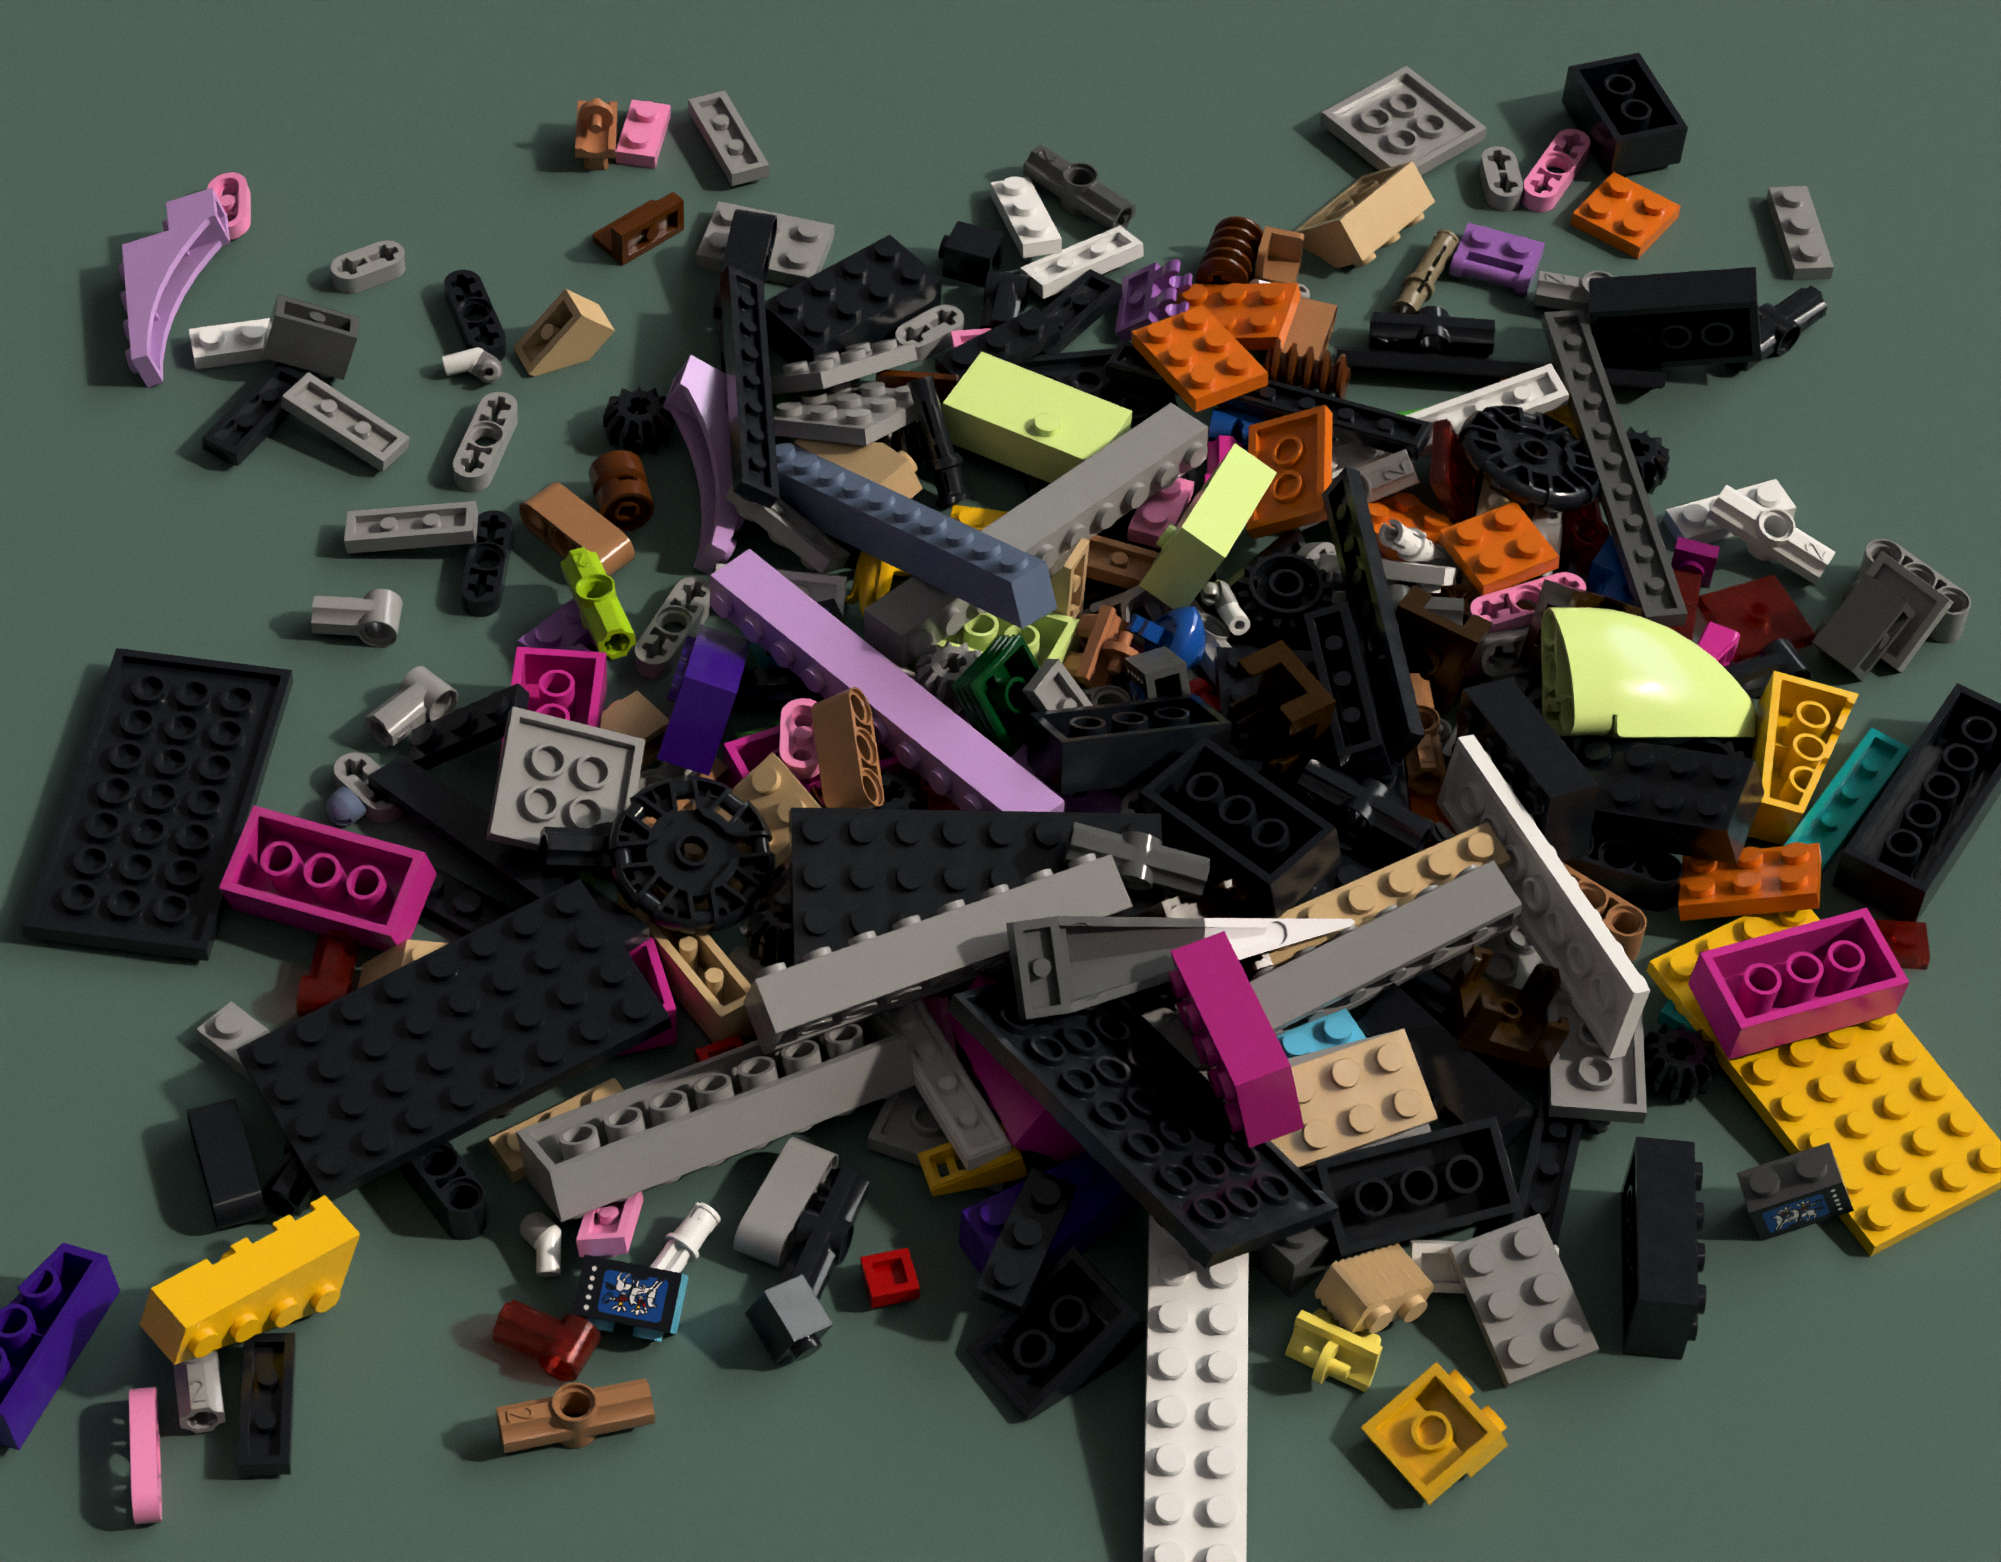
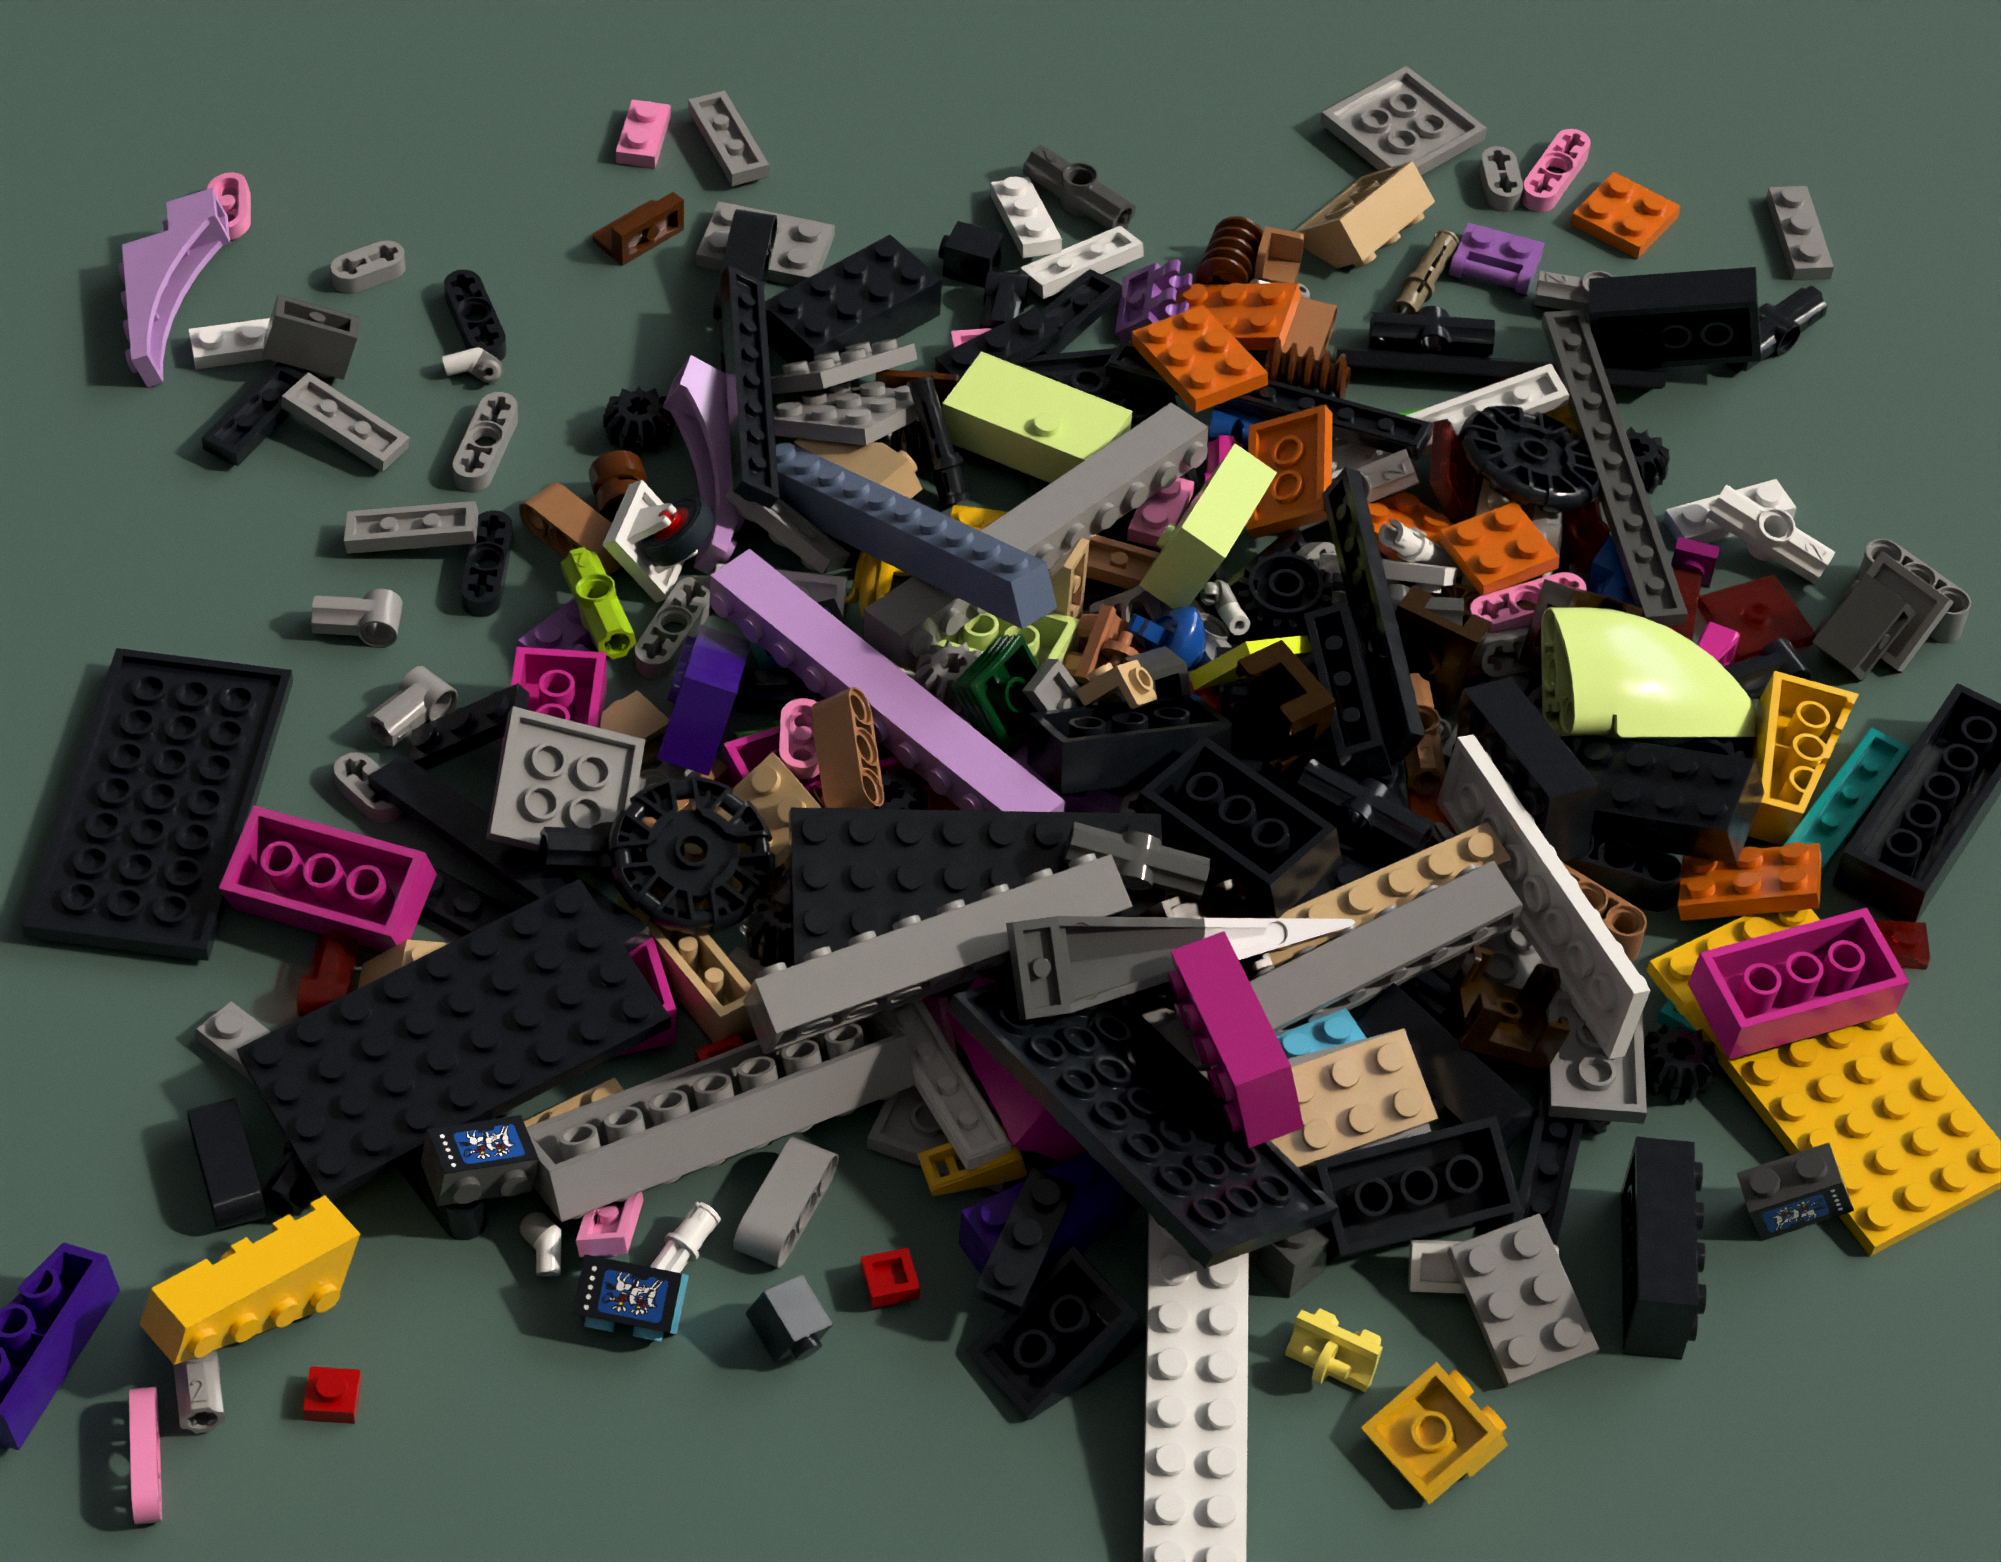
(267, 1405): black plate -> none
(332, 1395): none -> red plate
(344, 807): sand blue hinge -> none
(479, 1160): none -> brick
(557, 1344): clear red piece -> none
(564, 335): tan slope -> none
(596, 133): nougat hips -> none
(603, 1411): medium nougat piece -> none
(657, 537): none -> white plate
(826, 1229): black piece -> none
(930, 330): light grey beam -> none
(1128, 677): none -> tan bracket
(1224, 667): none -> neon yellow wing
(1374, 1289): tan brick -> none
(1624, 114): black brick -> none

